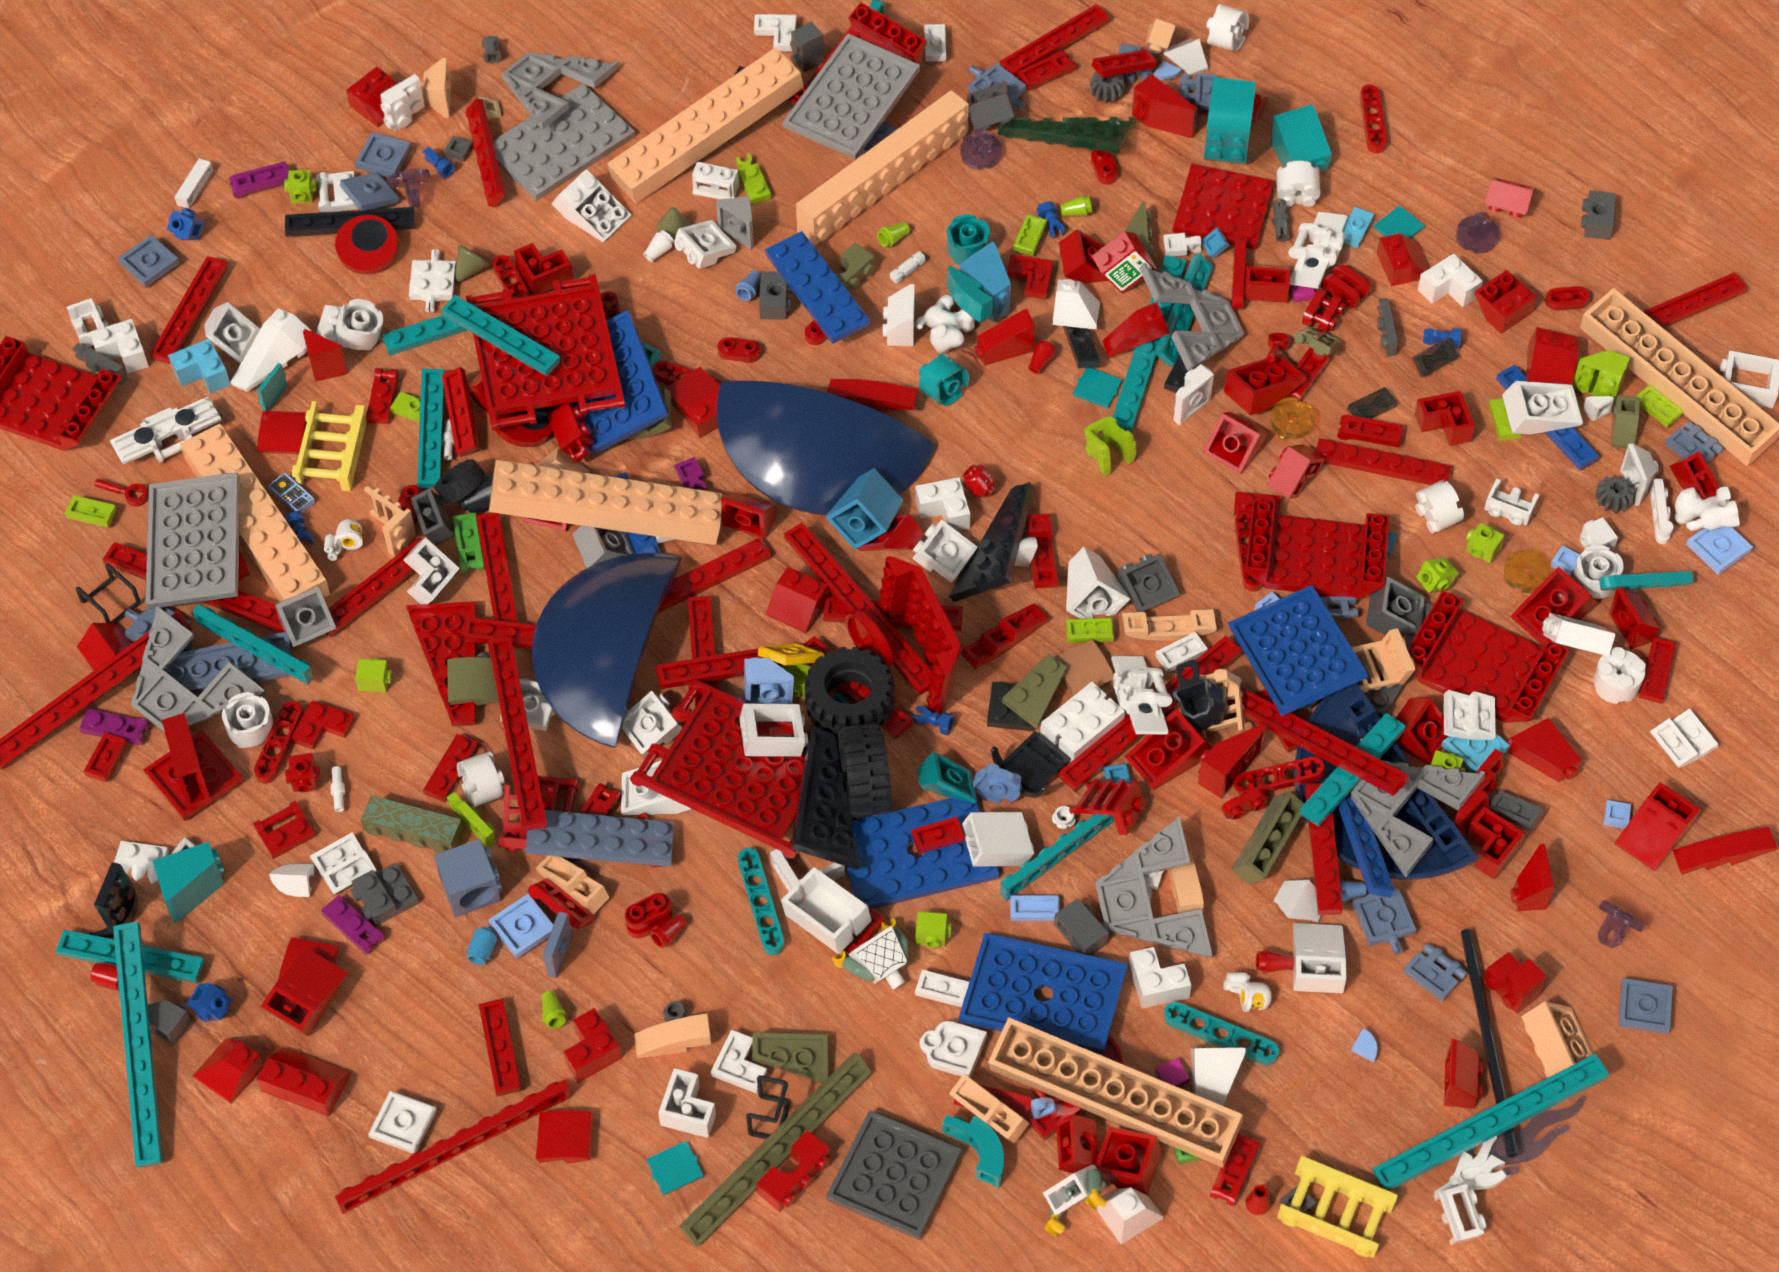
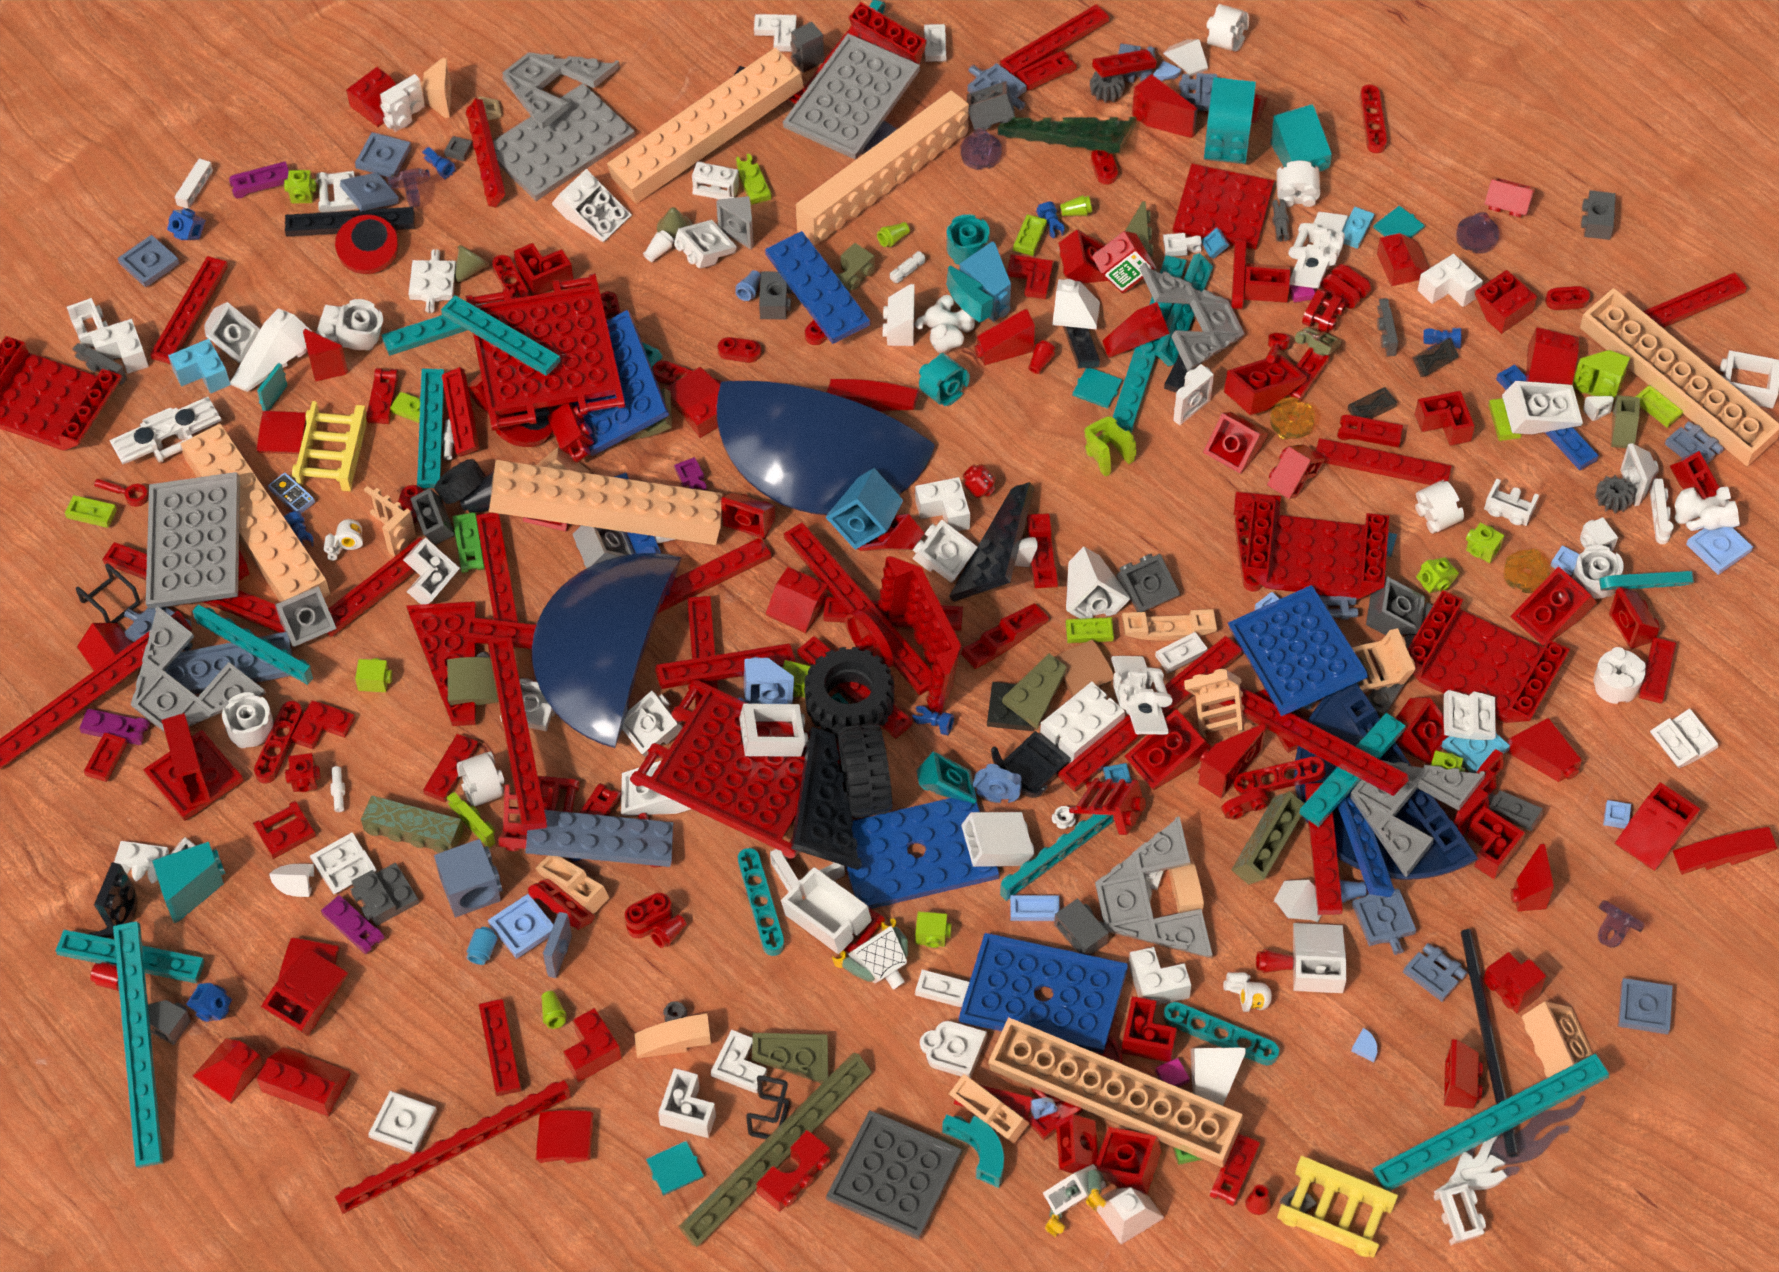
(491, 48): dark grey bush -> none
(789, 653): yellow tile -> none
(937, 835): red plate -> none
(1144, 1037): none -> red brick
(1159, 36): light nougat slope -> none
(1200, 699): black piece -> none
(1578, 634): white window -> none

